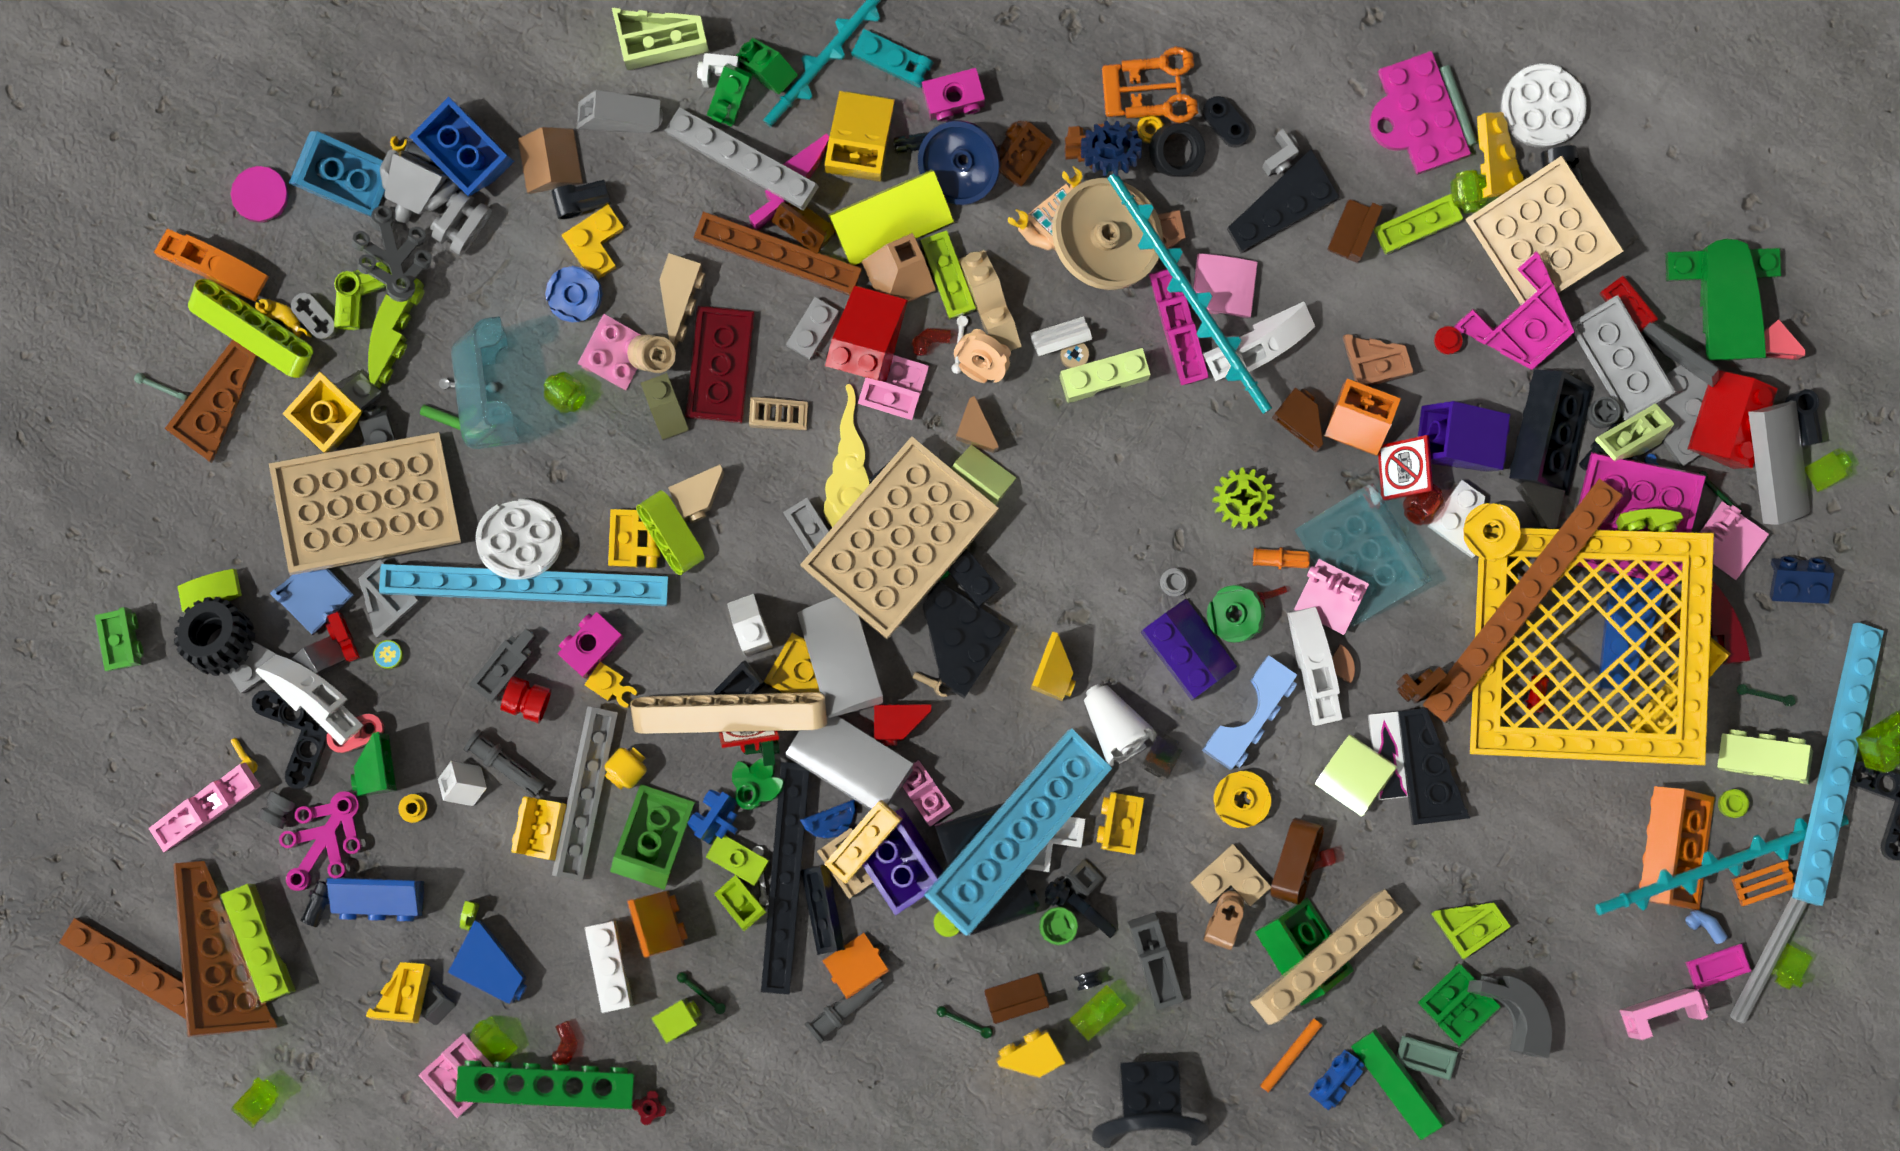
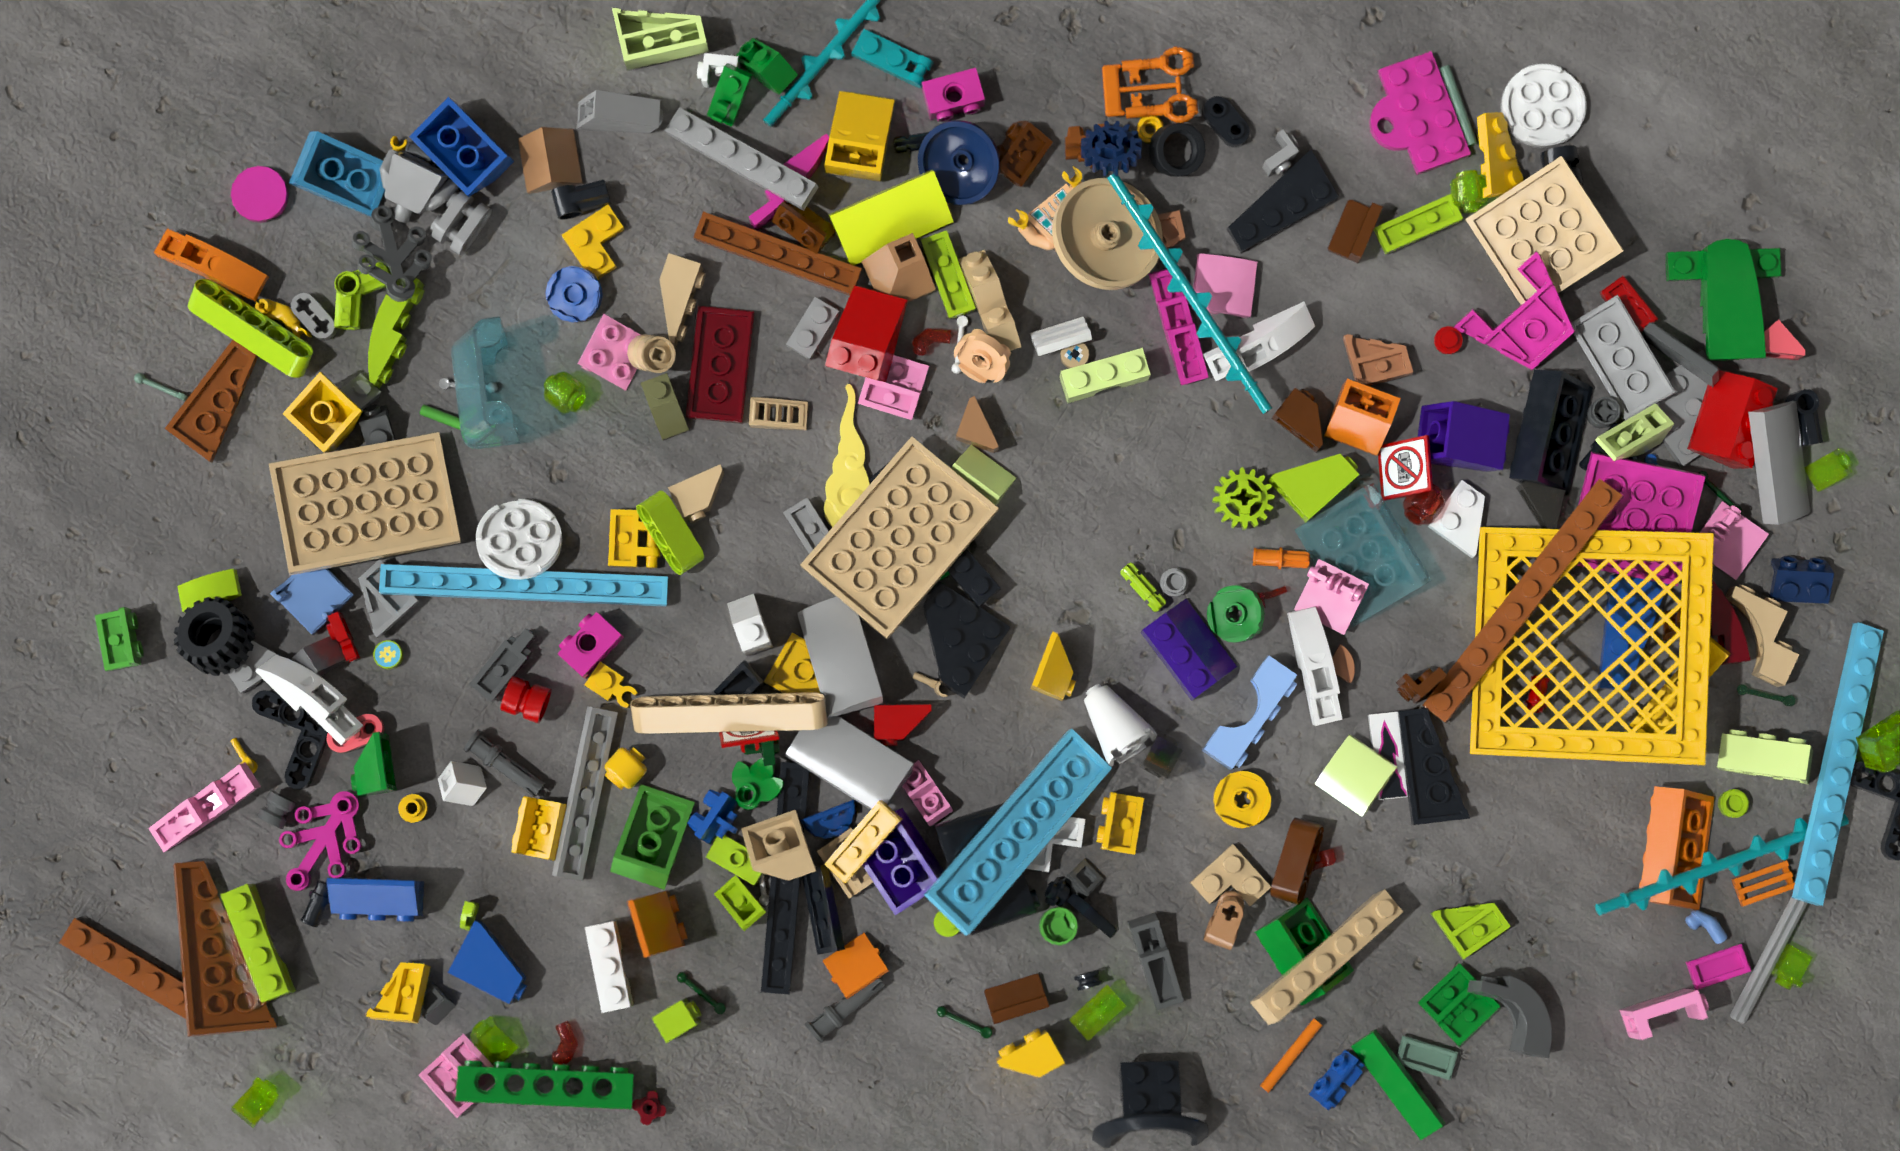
(779, 847): none -> tan slope
(1143, 587): none -> lime axle
(1314, 484): none -> lime slope
(1491, 548): yellow plate -> none
(1656, 519): lime slope -> none
(1765, 616): none -> tan arch

